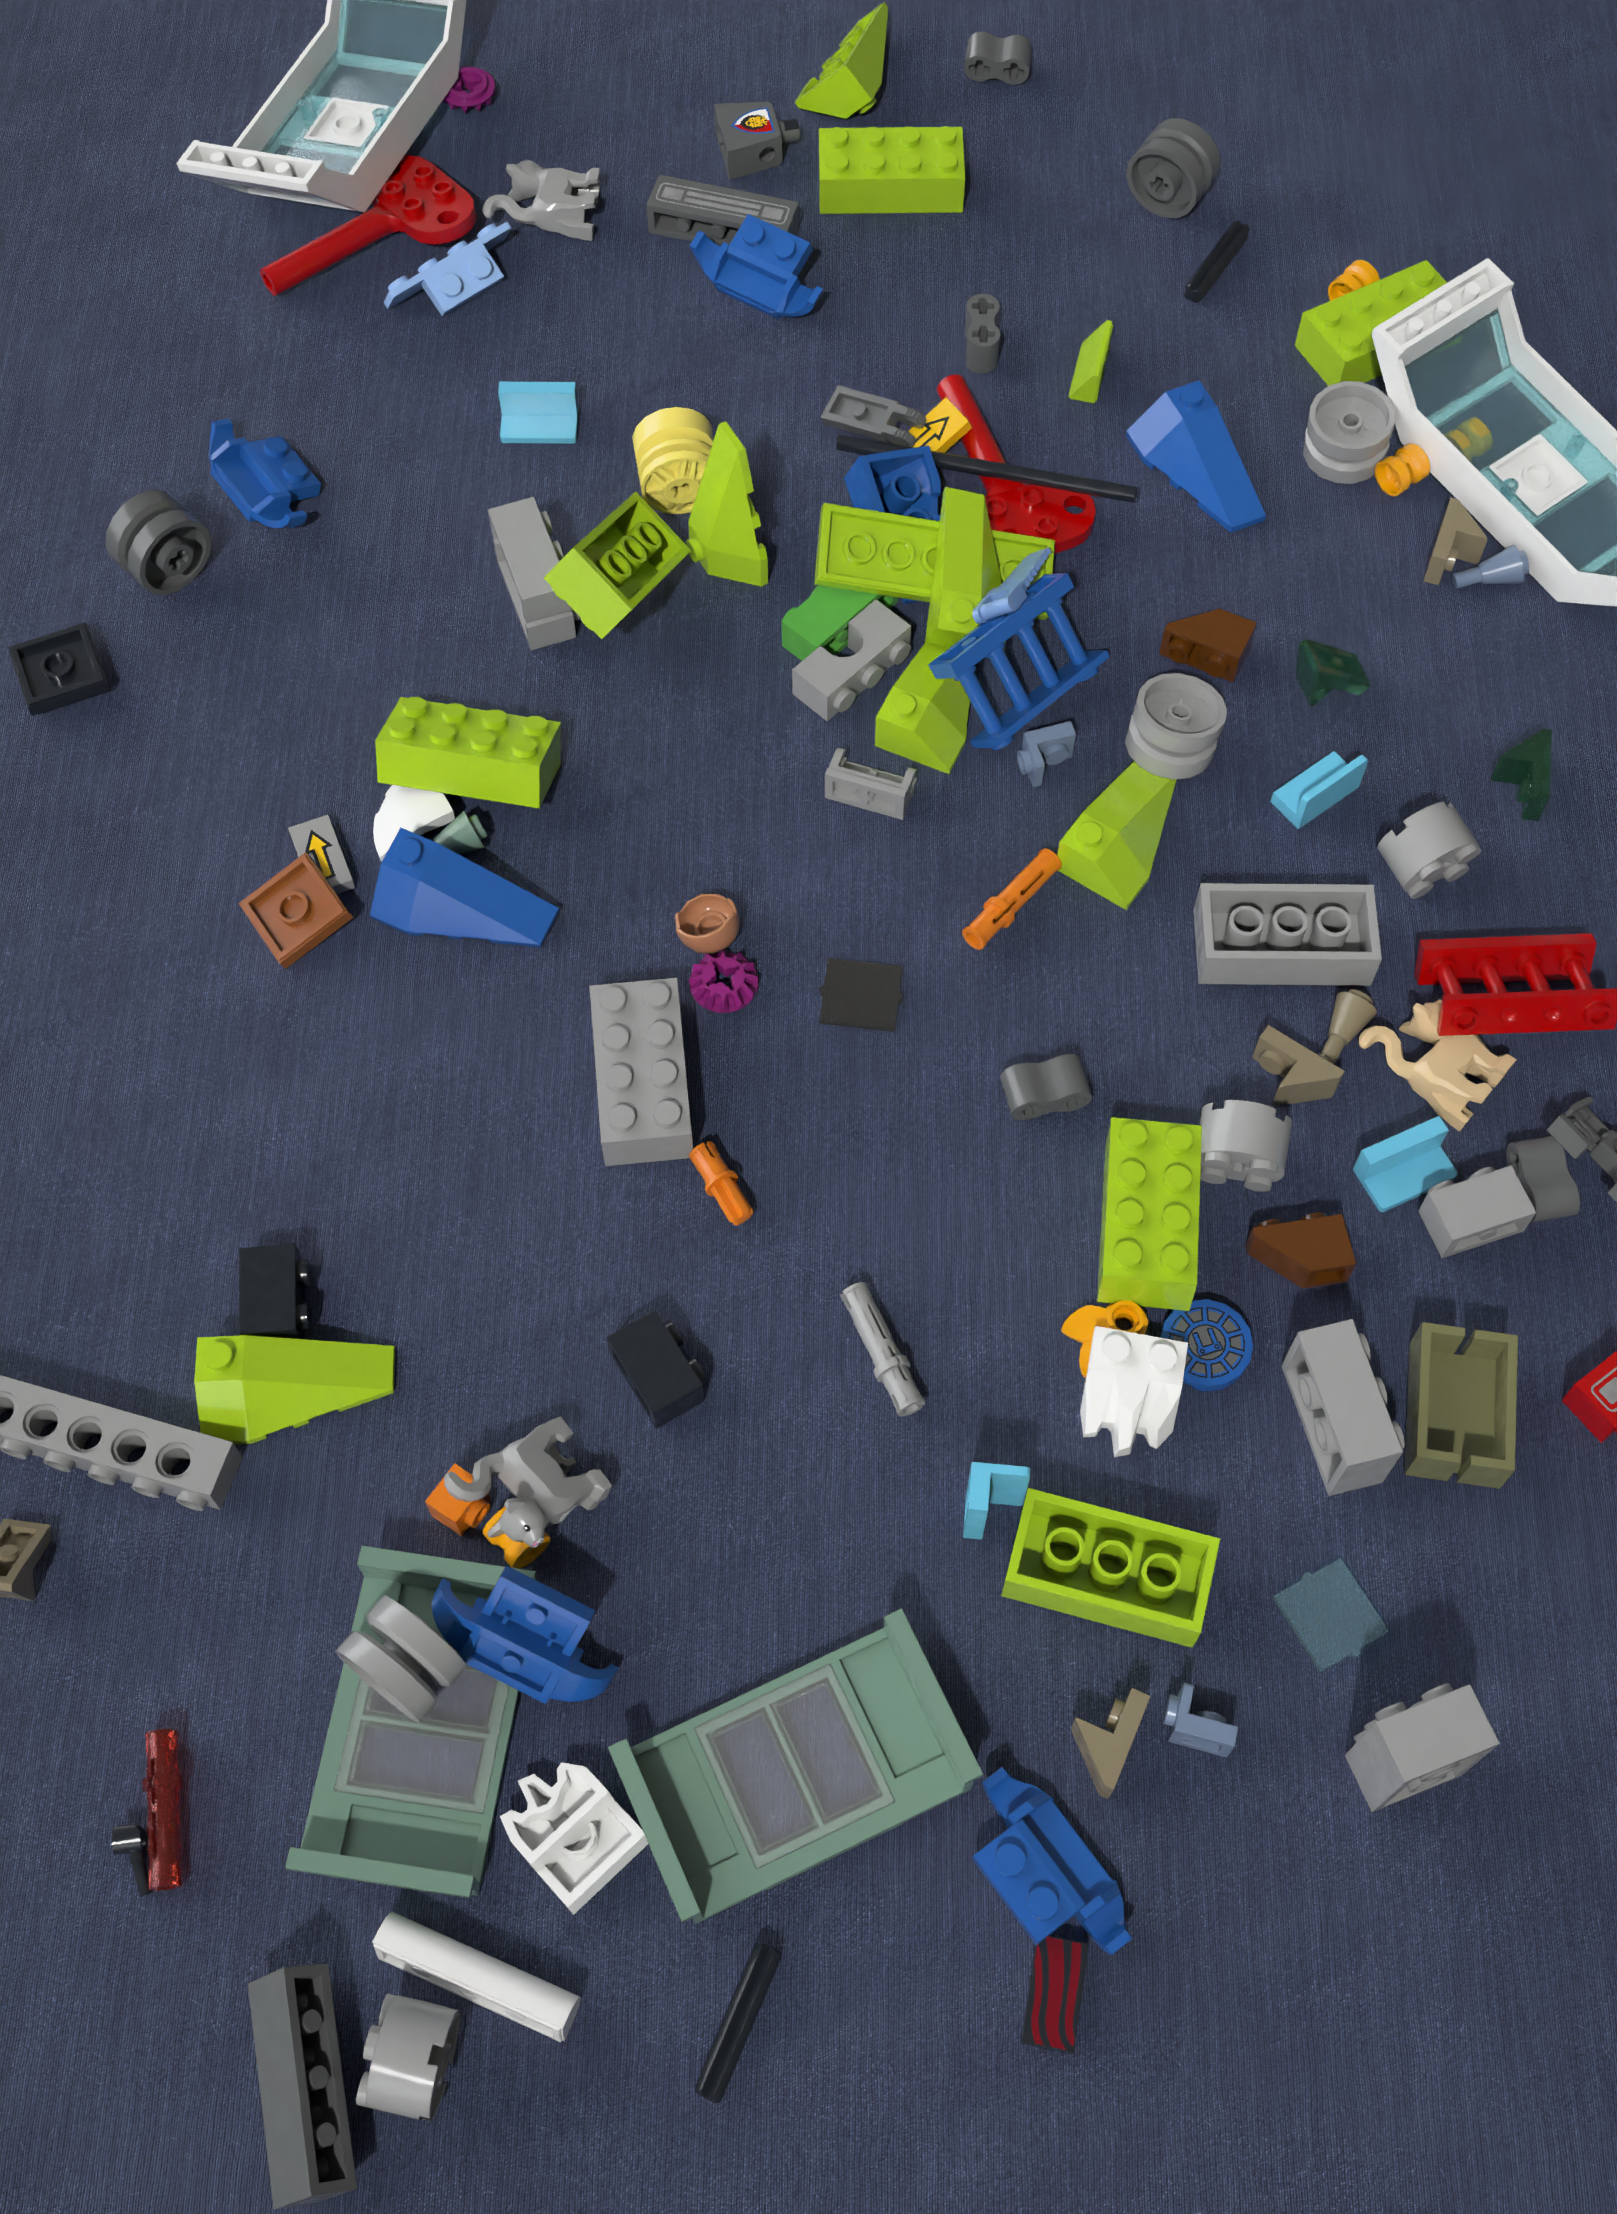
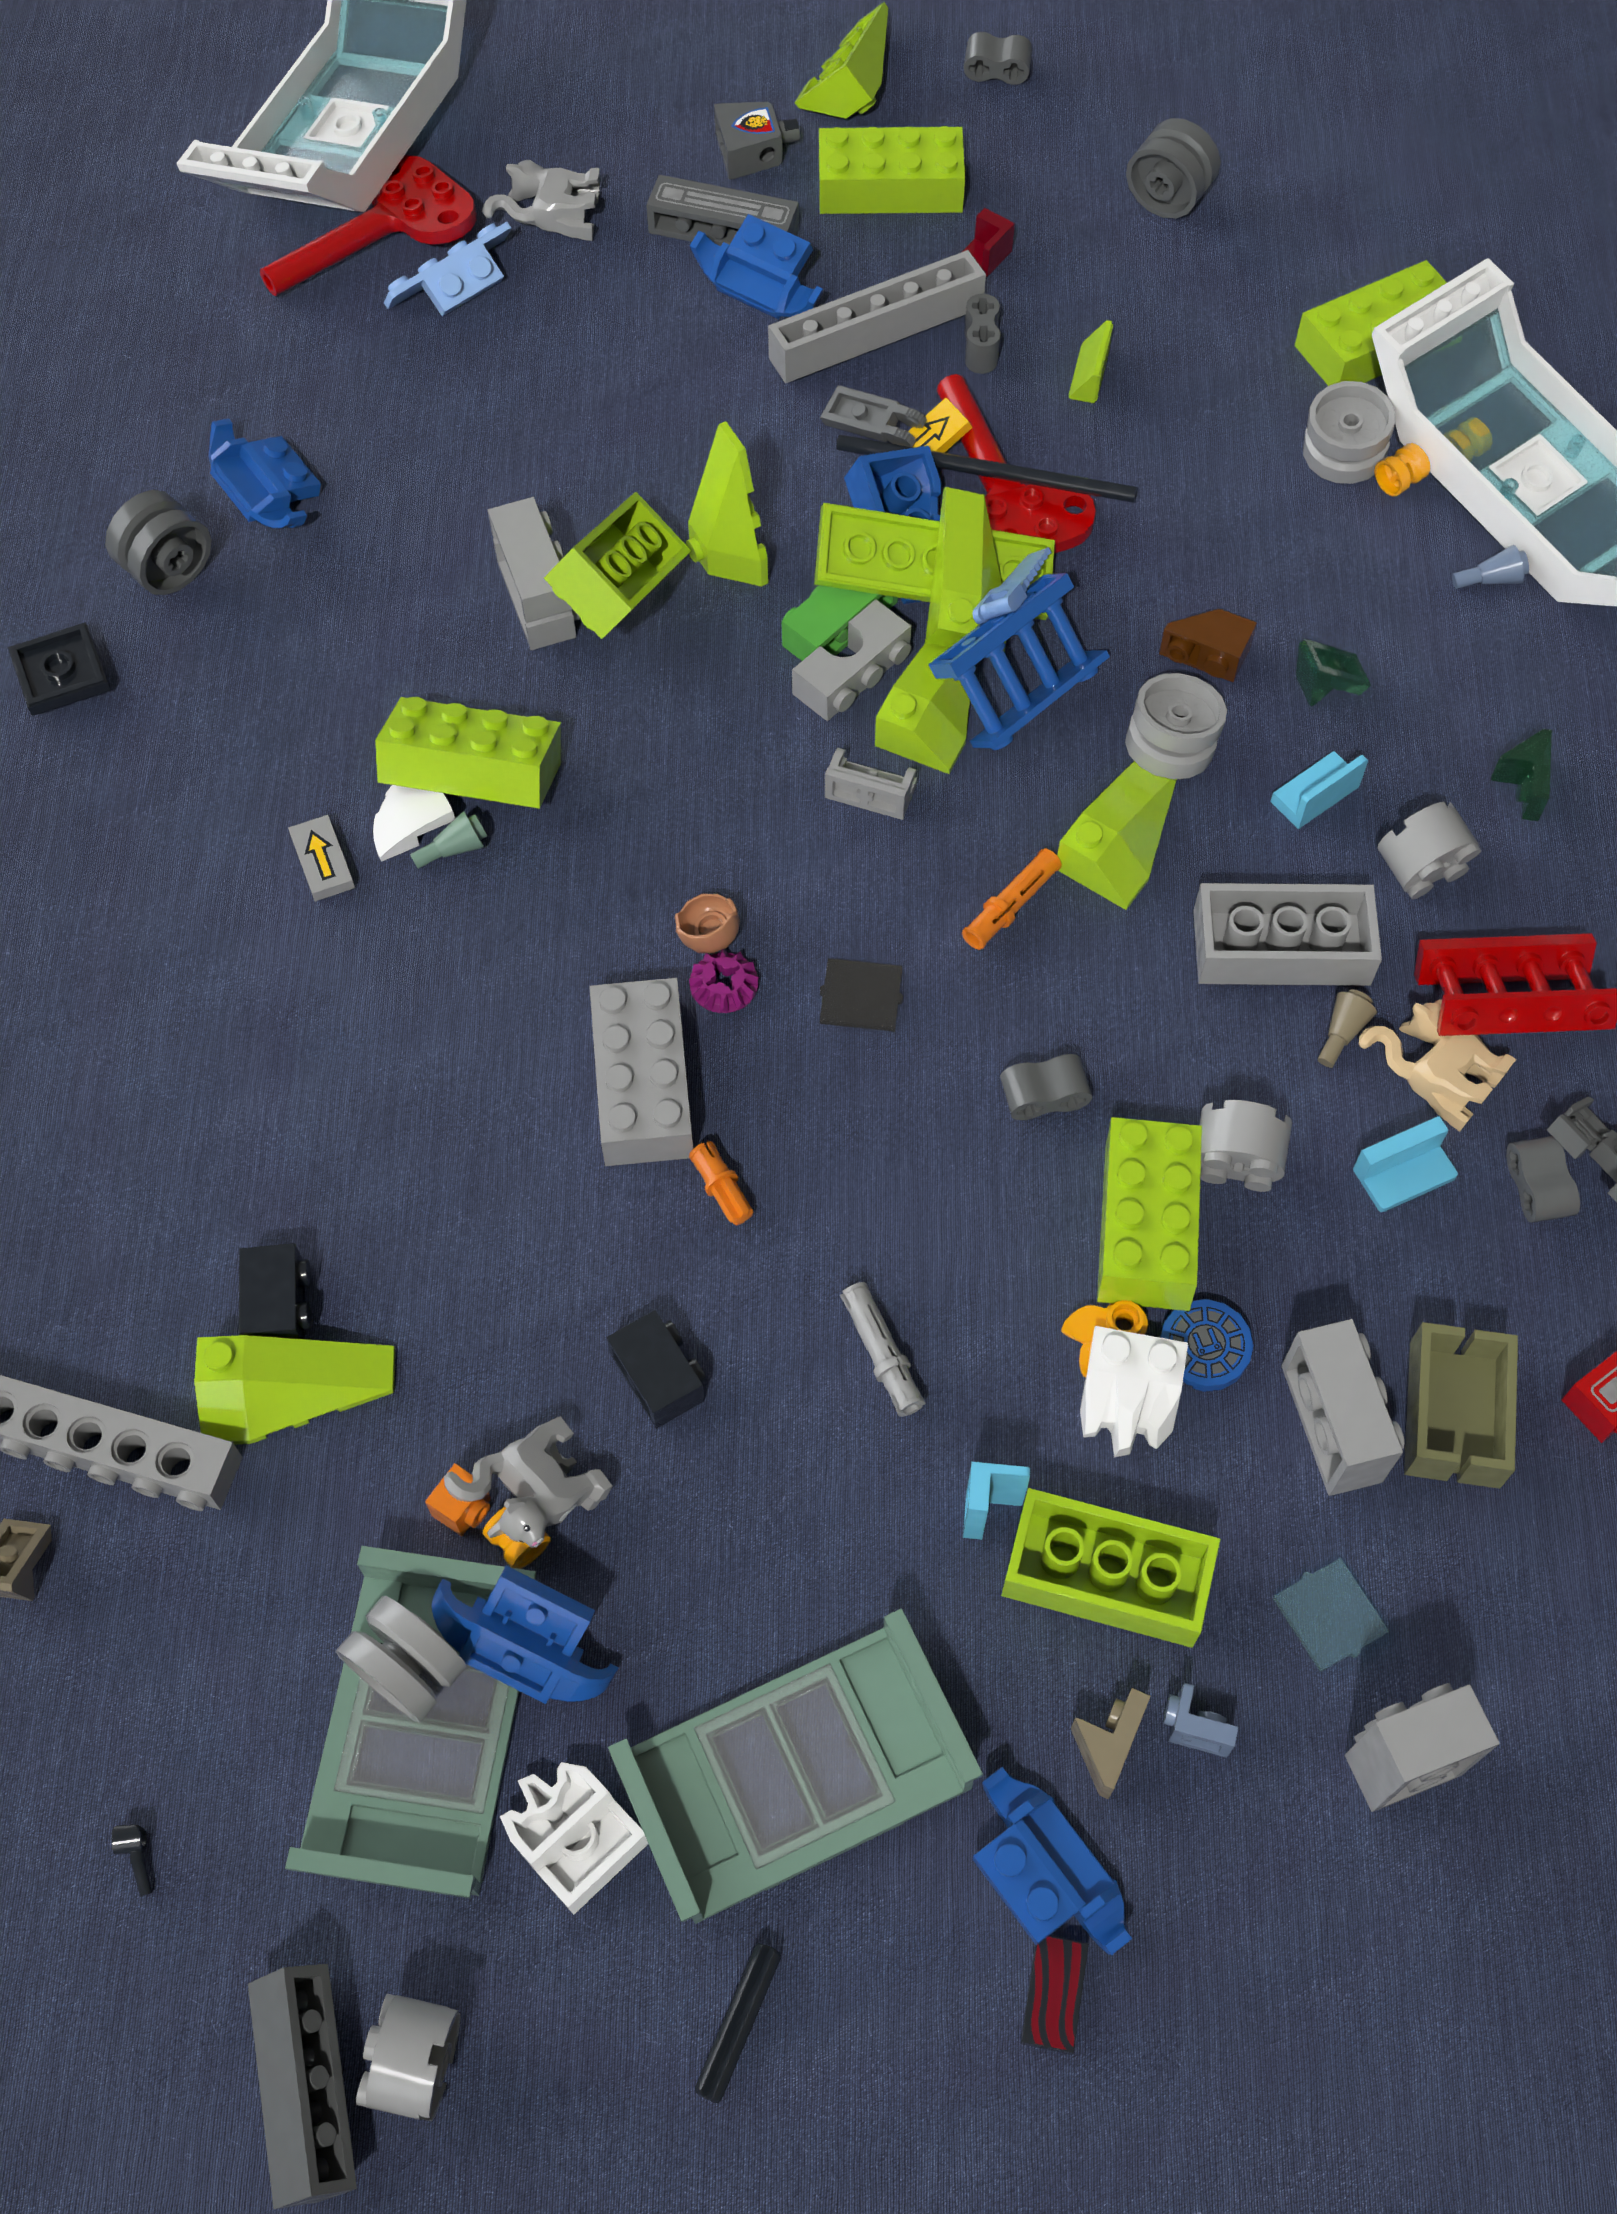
(163, 1819): clear red pin -> none
(295, 910): dark orange tile -> none
(443, 893): blue wedge -> none
(476, 1976): white brick -> none
(477, 82): magenta gear -> none
(538, 412): medium azure panel -> none
(672, 457): light yellow wheel -> none
(874, 316): none -> light grey brick
(992, 240): none -> dark red panel
(1045, 746): sand blue bracket -> none
(1194, 449): blue wedge -> none
(1216, 261): black axle -> none
(1304, 1072): dark tan slope -> none
(1305, 1251): reddish brown slope -> none
(1354, 277): light orange wheel -> none
(1457, 539): dark tan slope -> none
(1476, 1210): light grey brick -> none

